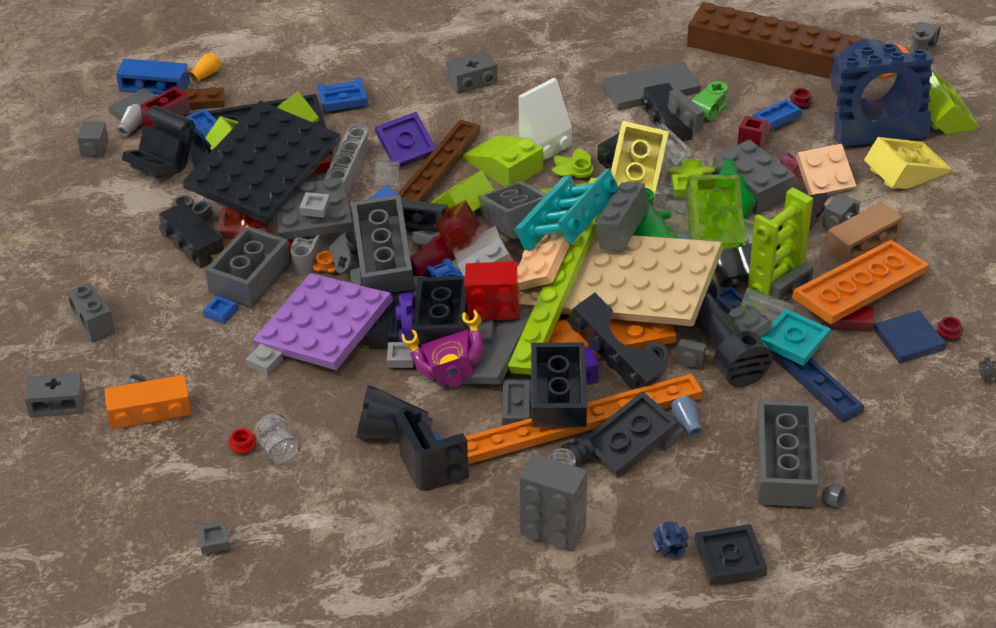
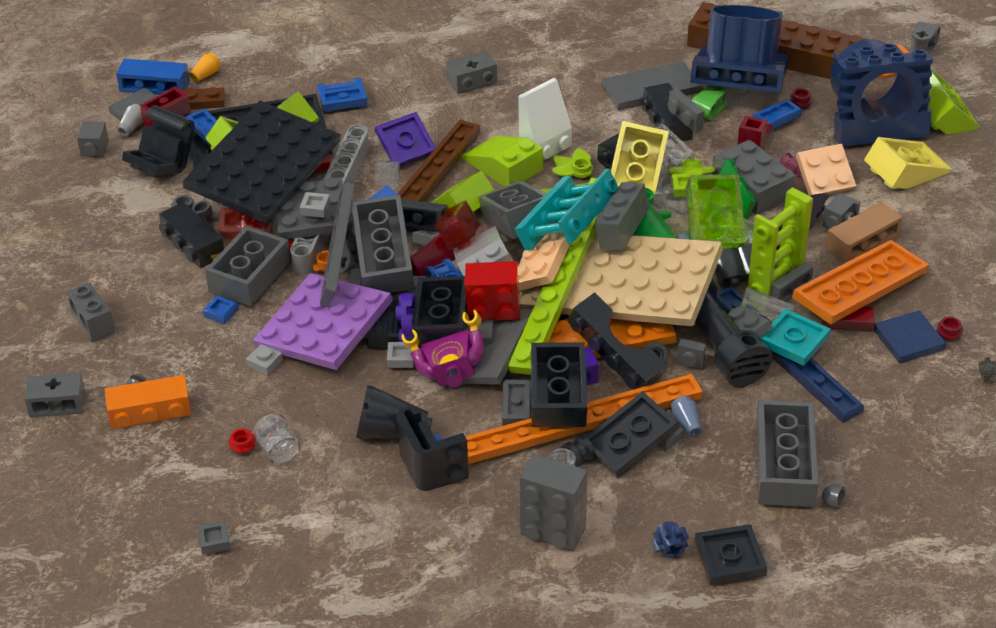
(336, 245): none -> dark grey tile
(742, 50): none -> dark blue hose

